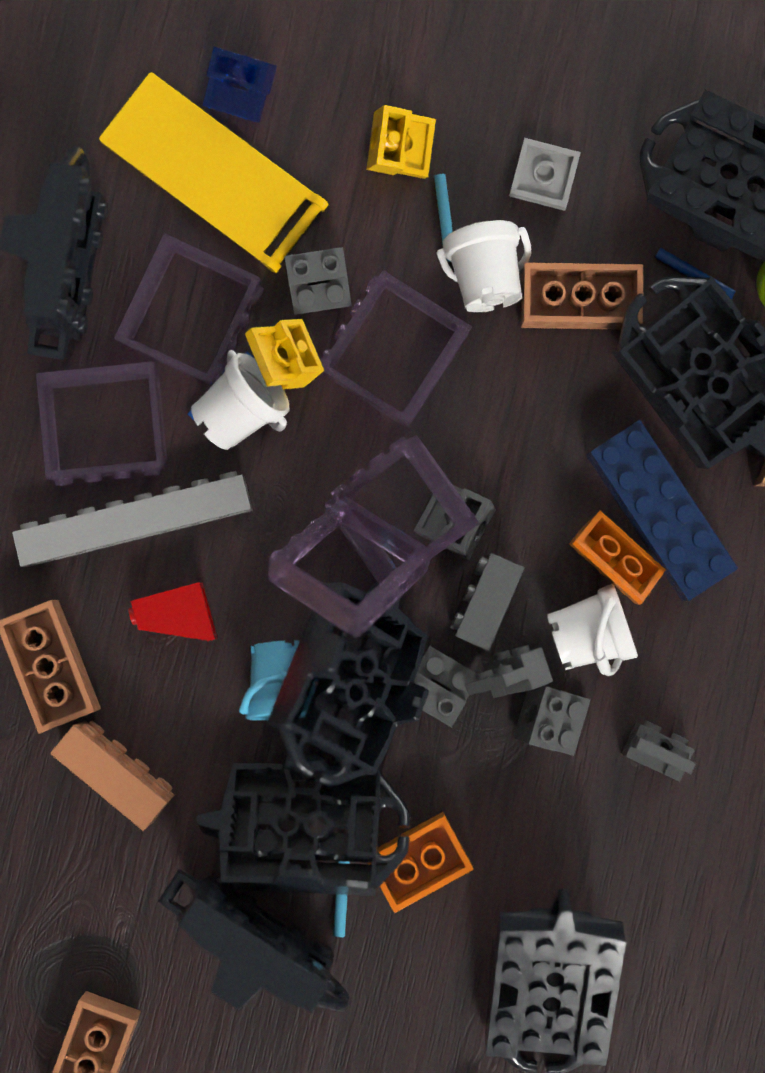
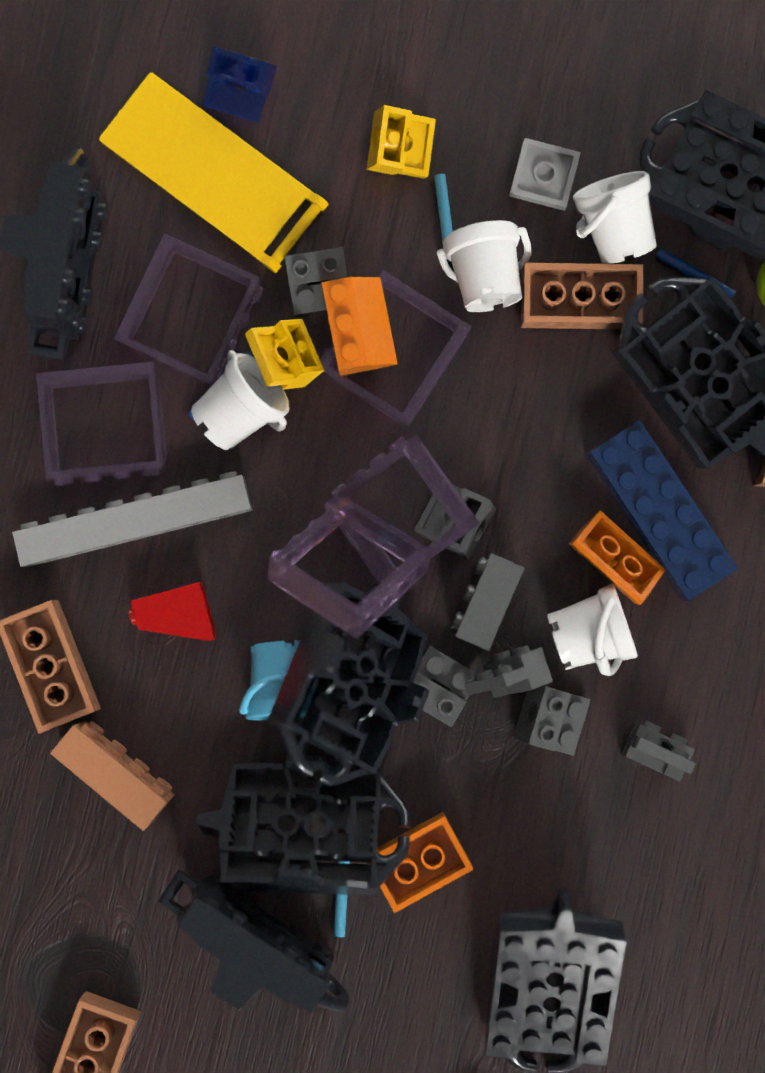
(359, 324): none -> orange slope
(617, 216): none -> white piece

